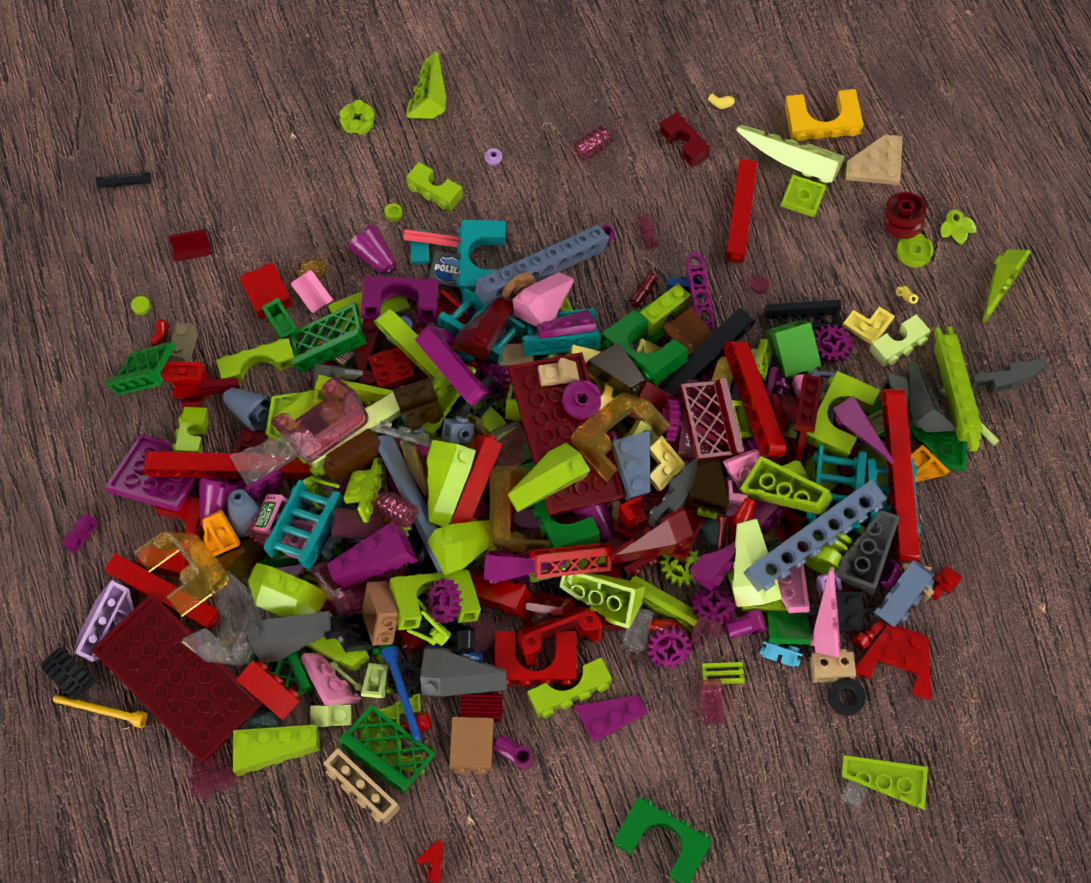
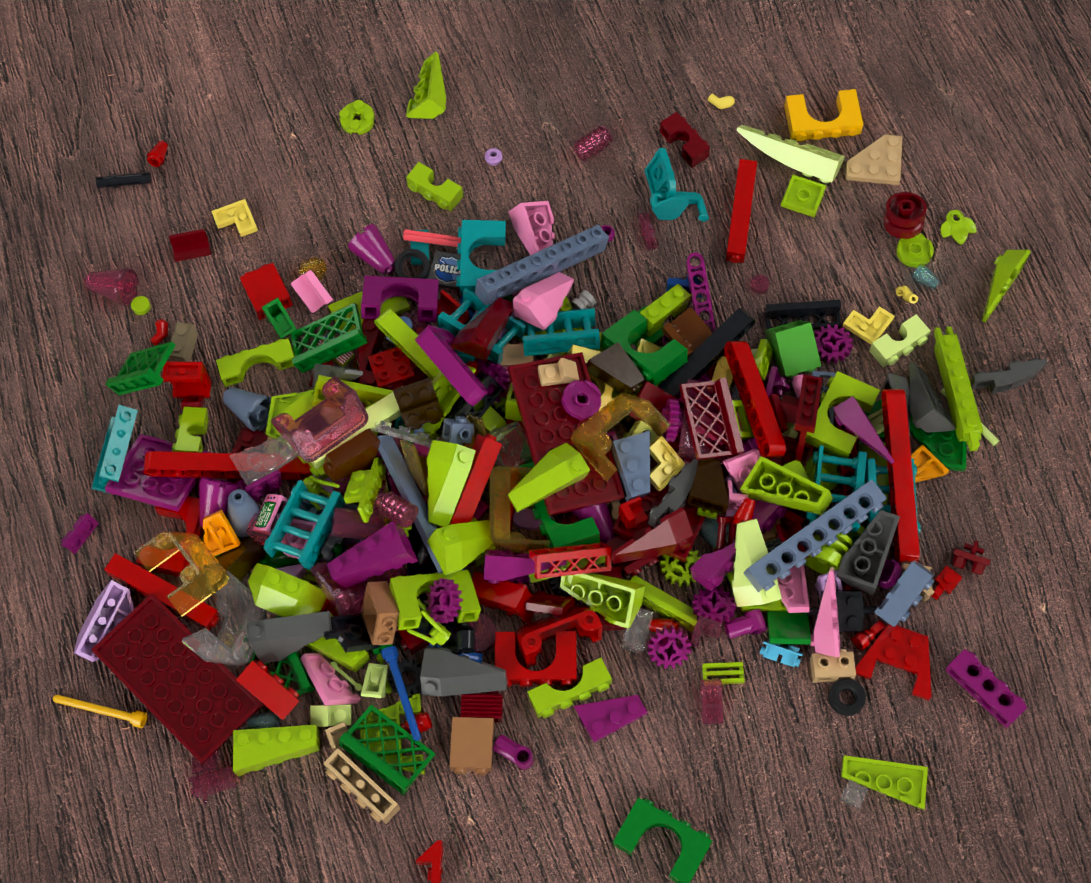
(67, 673): black tyre -> none
(114, 284): none -> clear pink cone
(114, 447): none -> teal fence
(157, 154): none -> red cone
(217, 386): dark red tile -> none
(236, 213): none -> light yellow plate
(335, 733): none -> tan panel
(393, 212): lime tile -> none
(412, 253): none -> black tyre
(517, 284): medium nougat tile -> none
(533, 225): none -> bright pink wedge
(566, 325): magenta wing -> none
(584, 301): none -> light grey wheel
(643, 289): dark red pin -> none
(664, 198): none -> teal plate
(925, 276): none -> clear light blue cone
(979, 563): none -> dark red hips
(988, 699): none -> magenta brick

